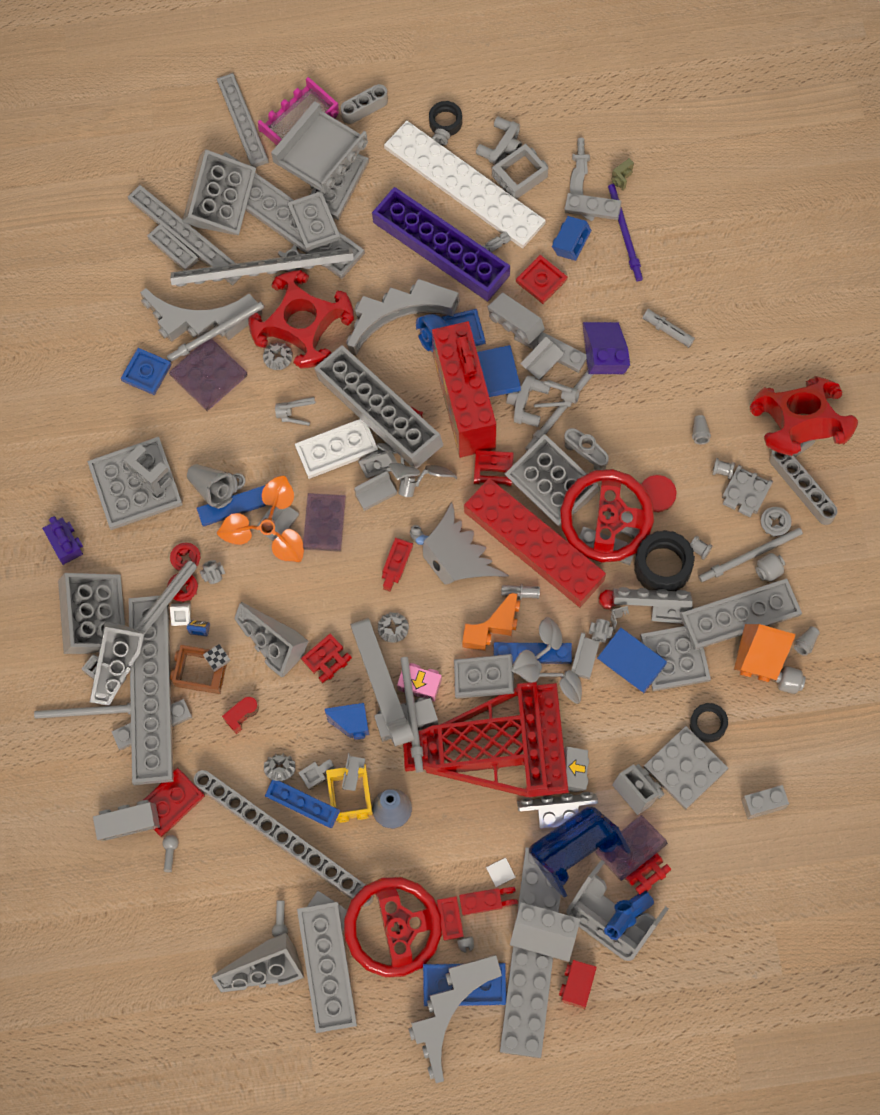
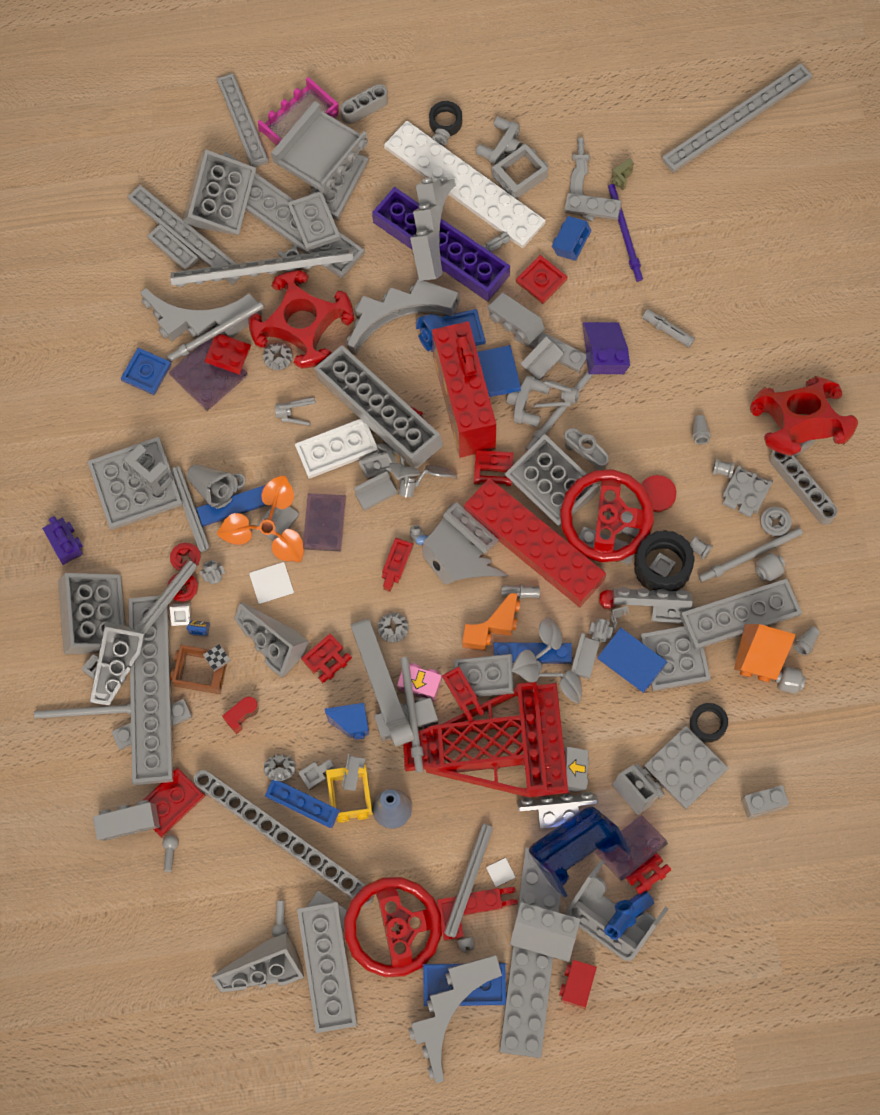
(190, 509): none -> light grey axle
(228, 353): none -> red plate
(271, 582): none -> white sticker
(427, 220): none -> light grey arch
(462, 692): none -> red hinge
(468, 880): none -> light grey axle
(470, 528): none -> light grey plate
(662, 565): none -> light grey plate
(736, 118): none -> light grey plate

